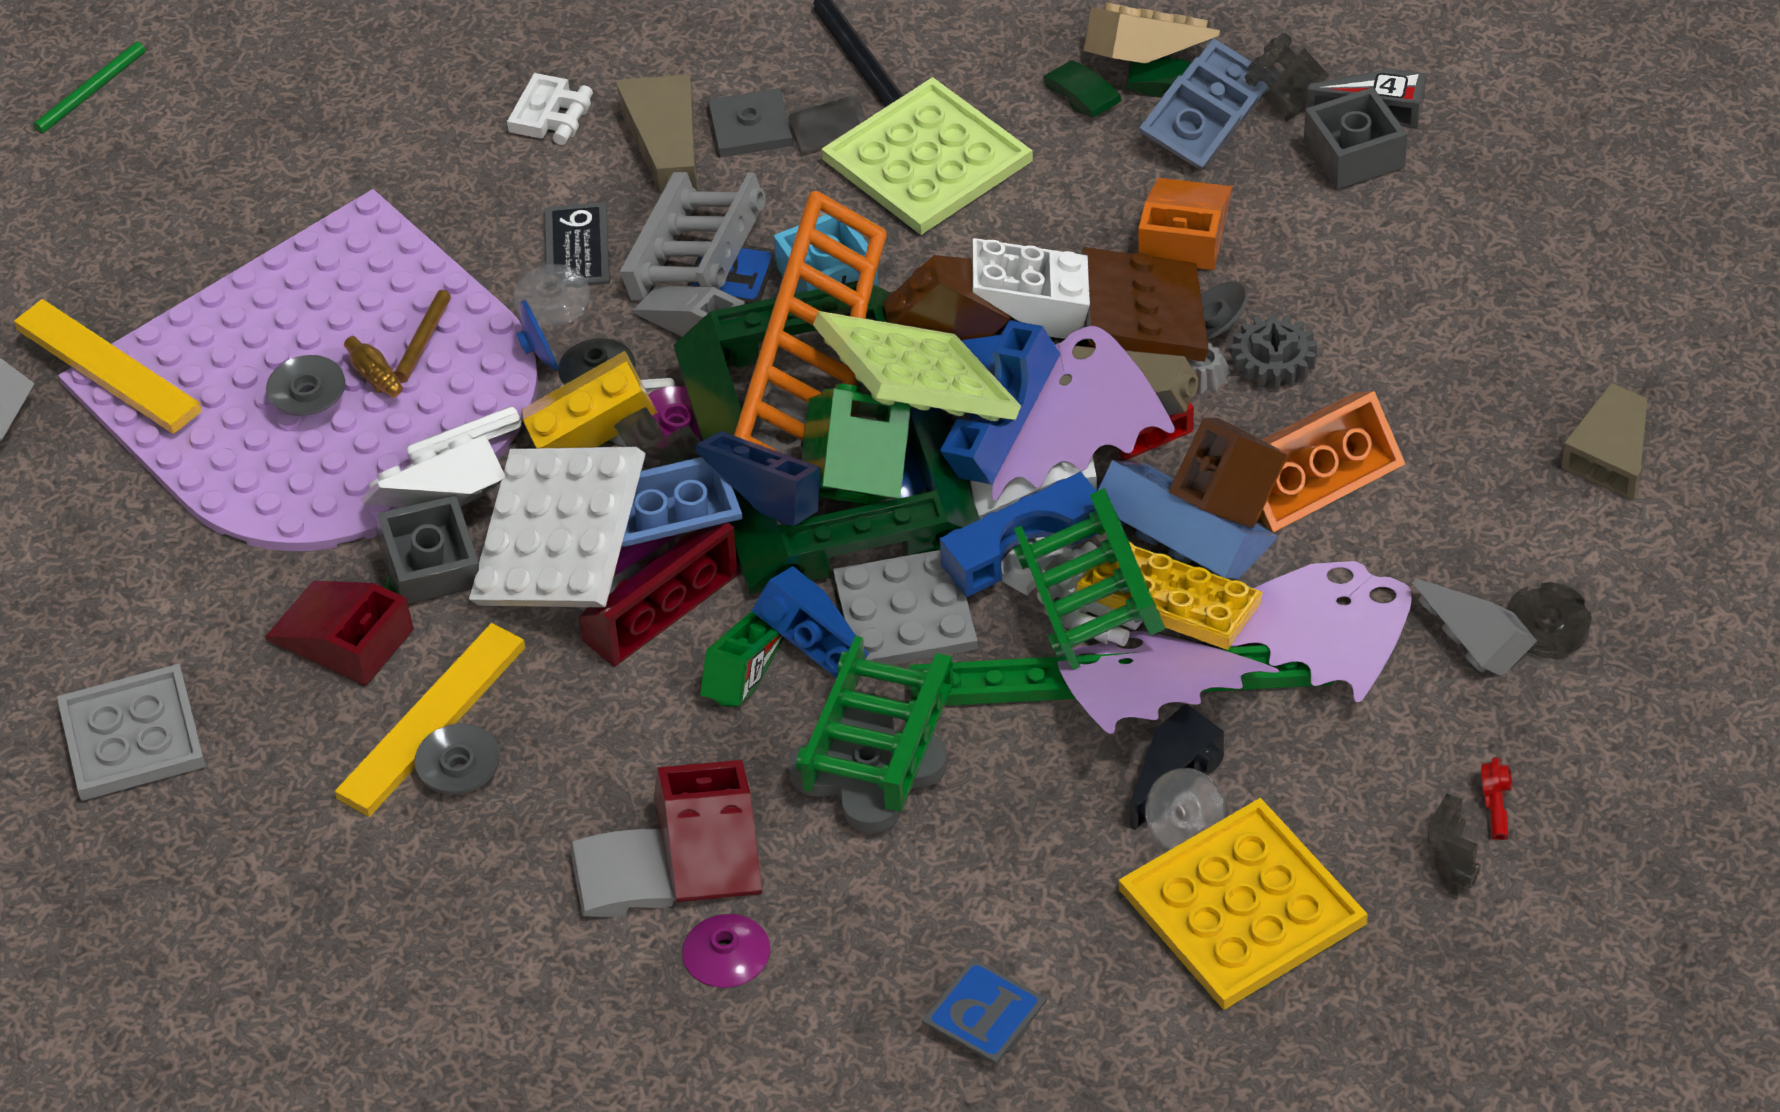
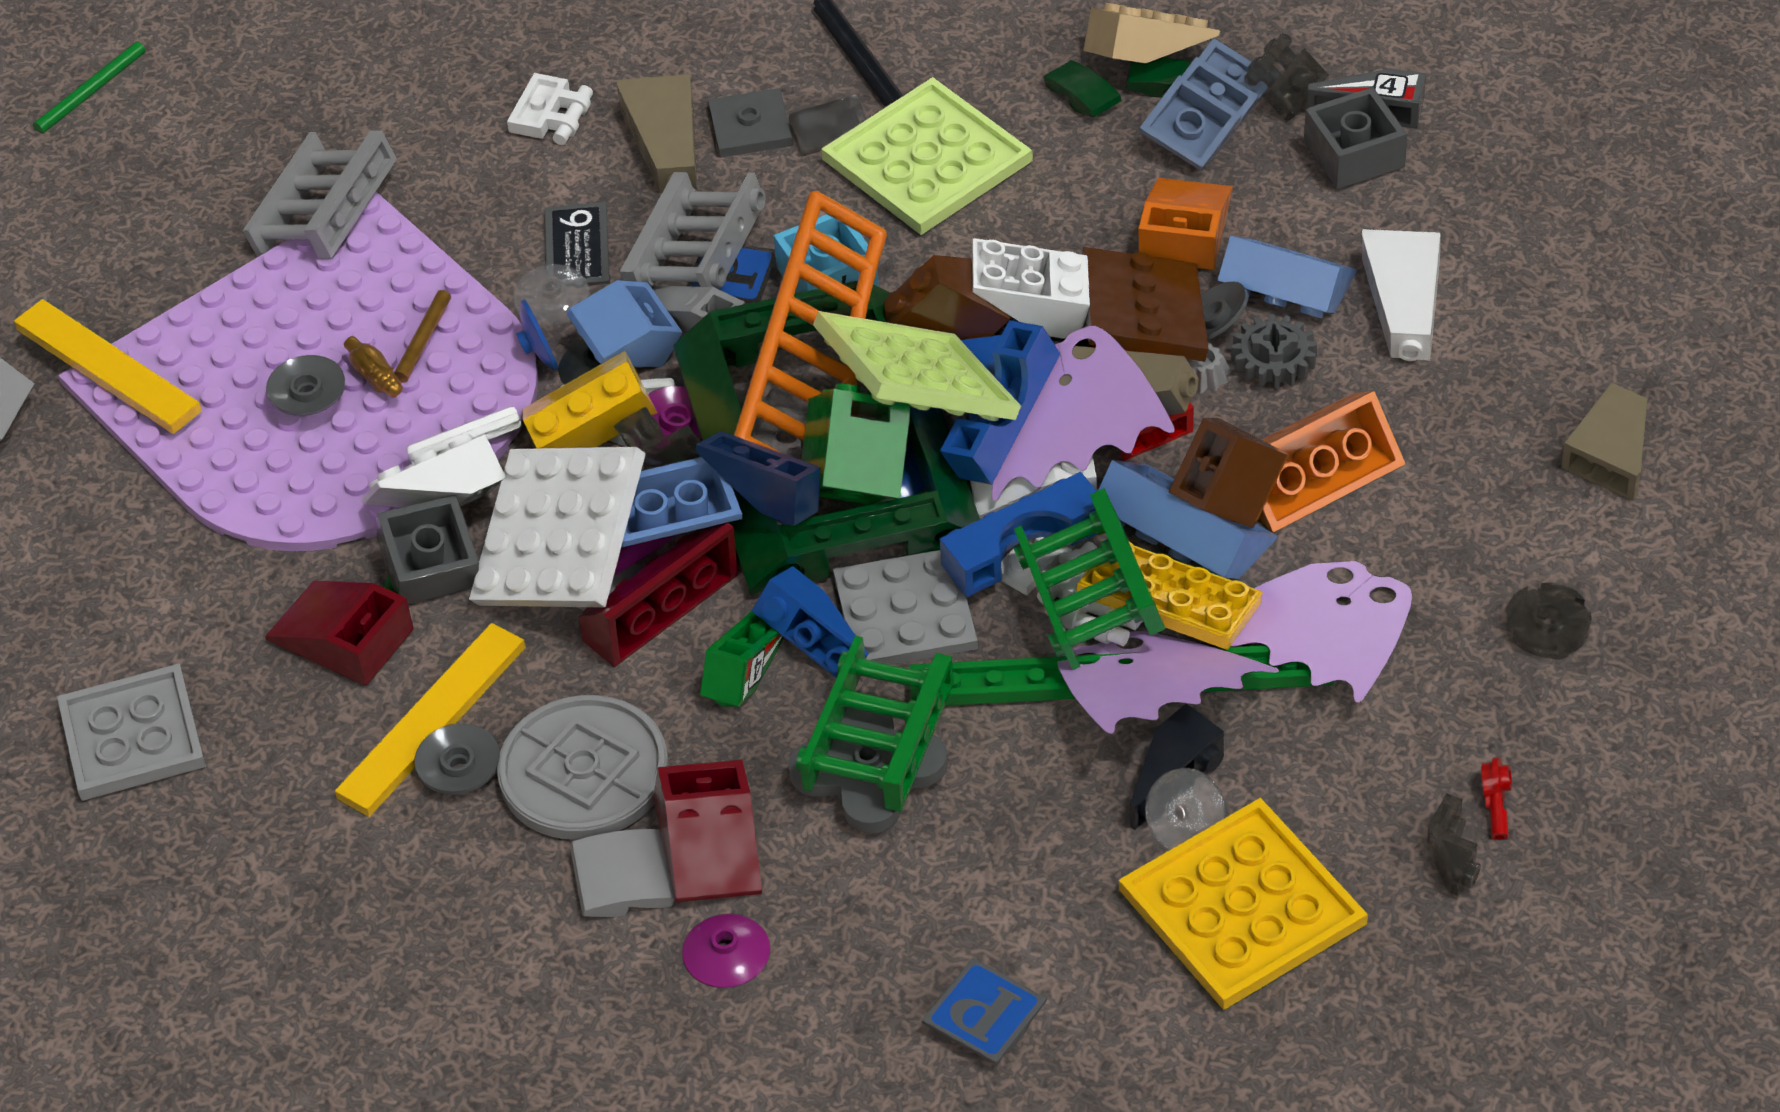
(334, 214): none -> light grey fence
(581, 766): none -> light grey plate
(626, 319): none -> medium blue slope
(1286, 275): none -> medium blue slope
(1404, 285): none -> white slope
(1487, 630): light grey slope -> none

